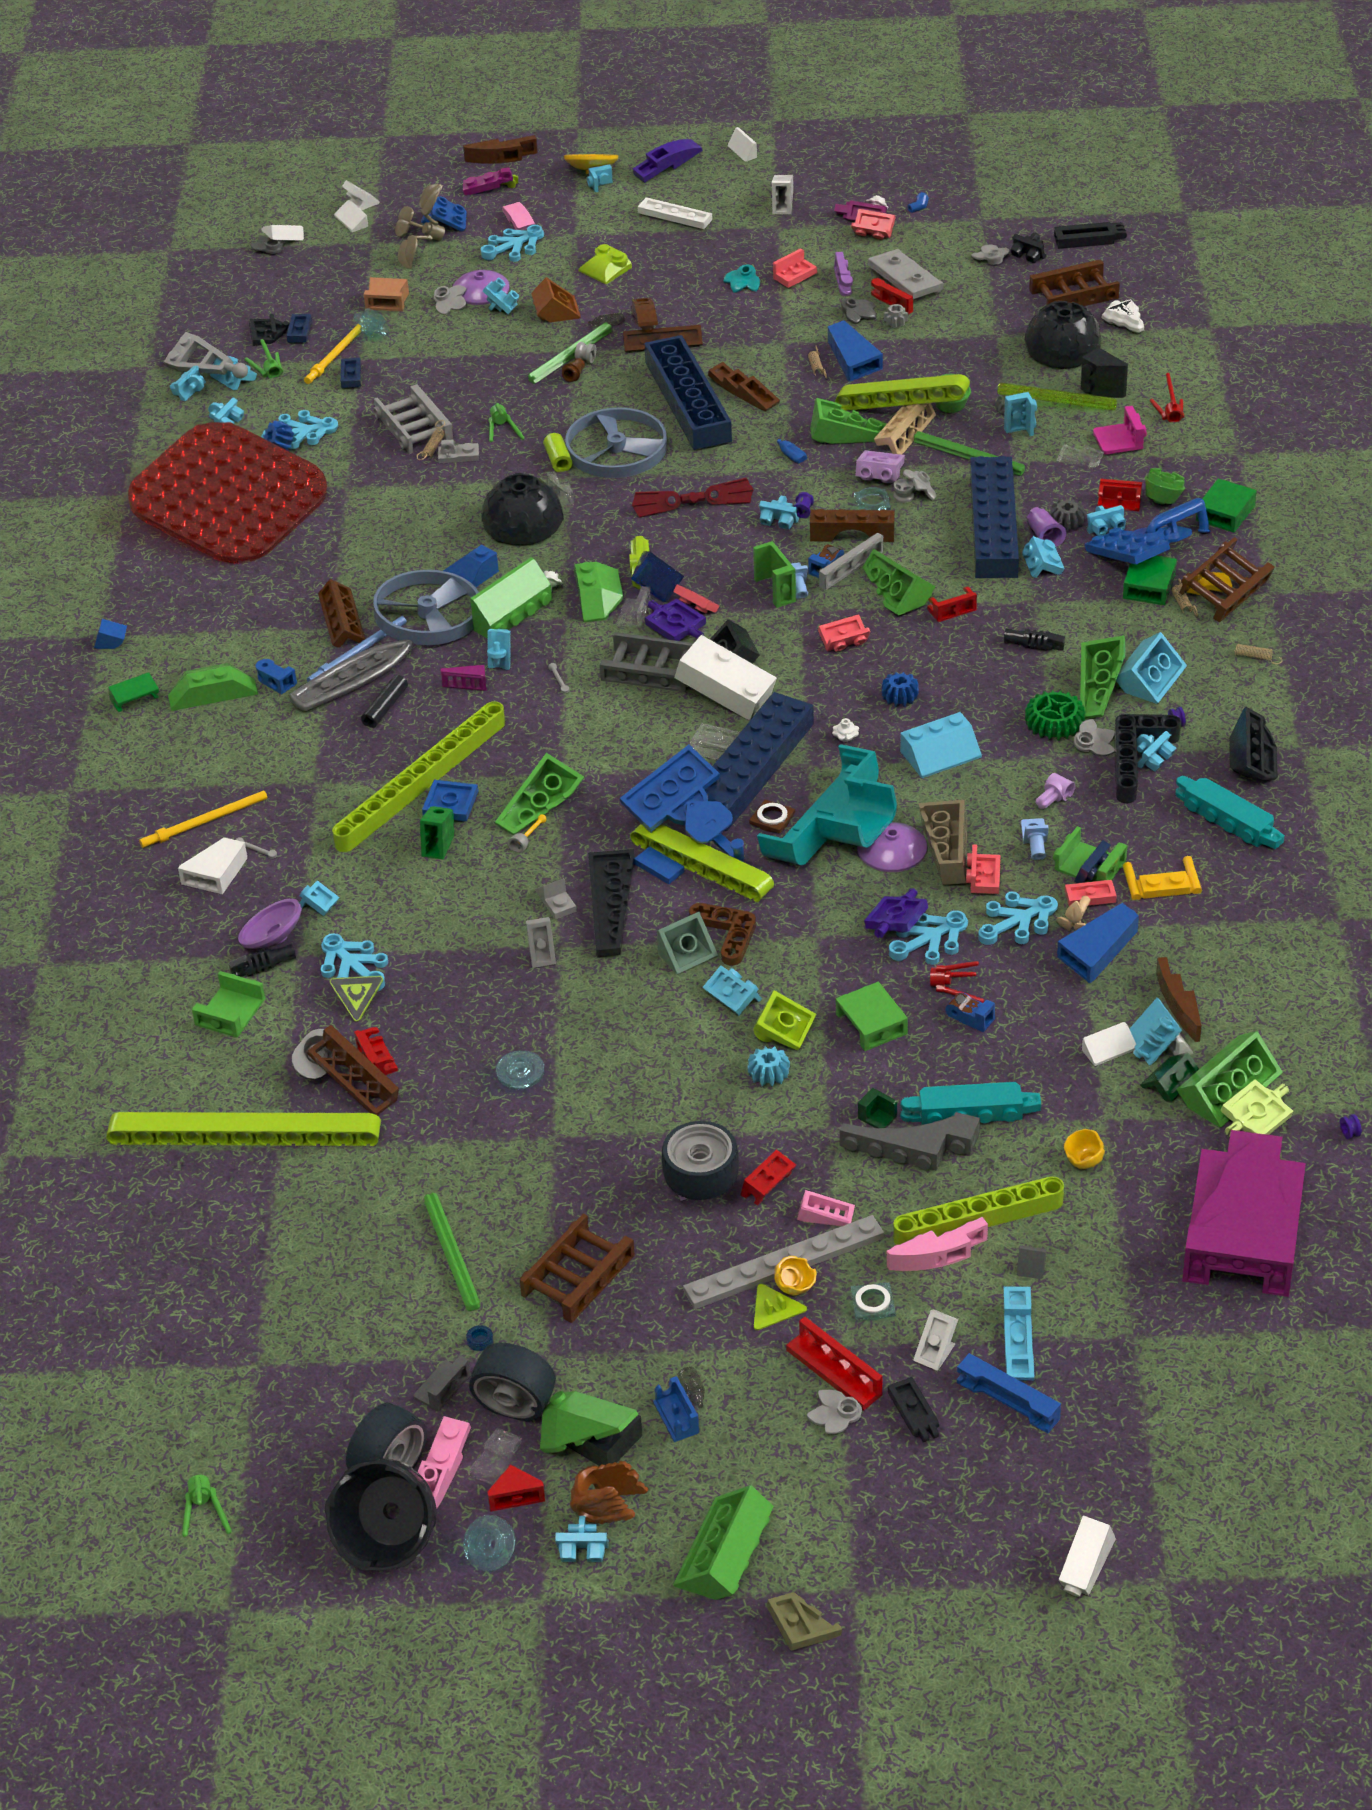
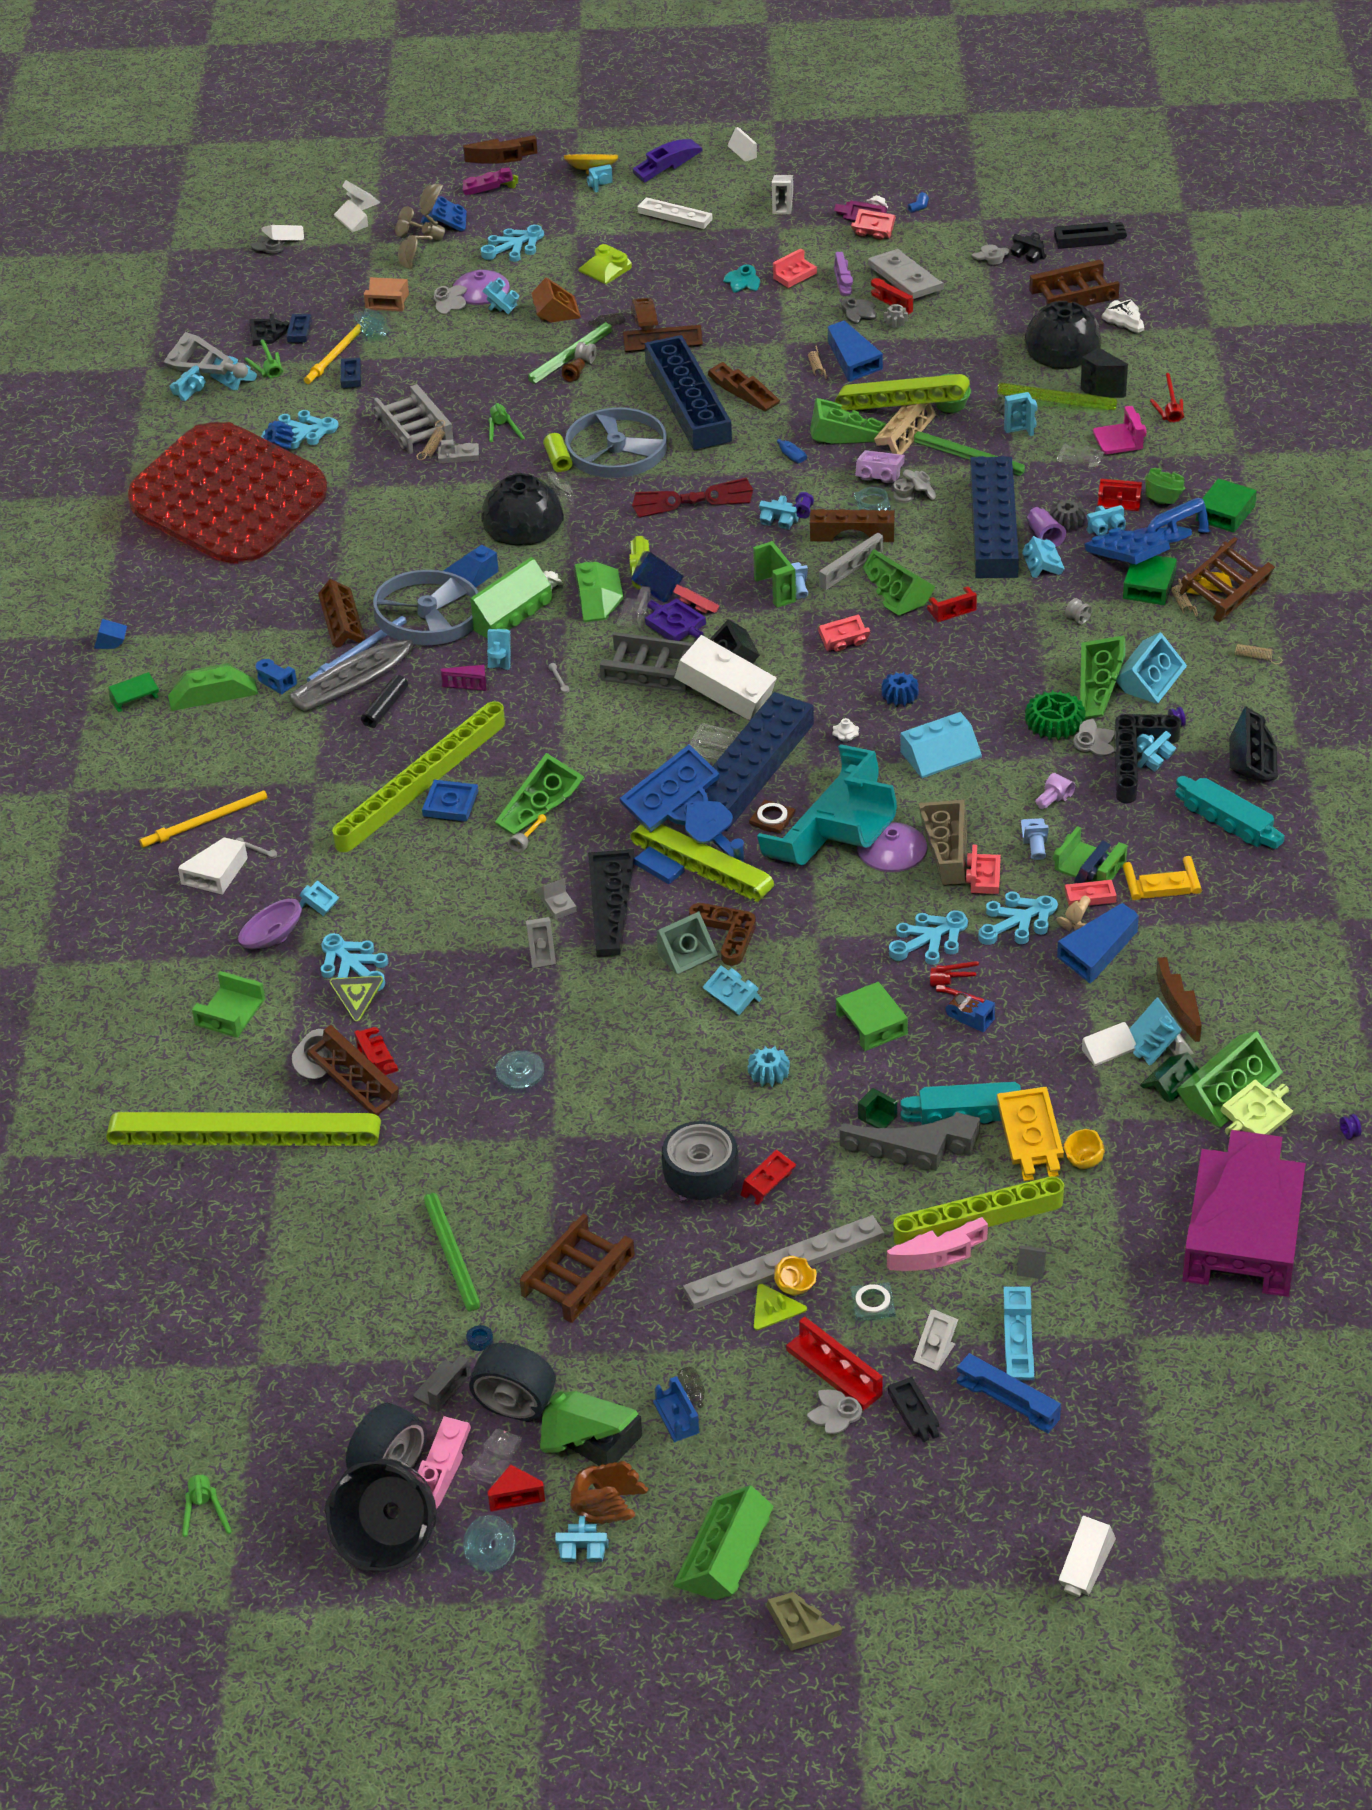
(222, 413): medium azure hips -> none
(262, 960): black hinge -> none
(436, 823): green torso -> none
(518, 216): bright pink slope -> none
(783, 1021): lime slope -> none
(810, 1211): bright pink slope -> none
(823, 559): blue leg -> none
(896, 913): dark purple plate -> none
(1031, 1130): none -> yellow tile
(1035, 639): black hinge -> none
(1078, 611): none -> light grey wheel

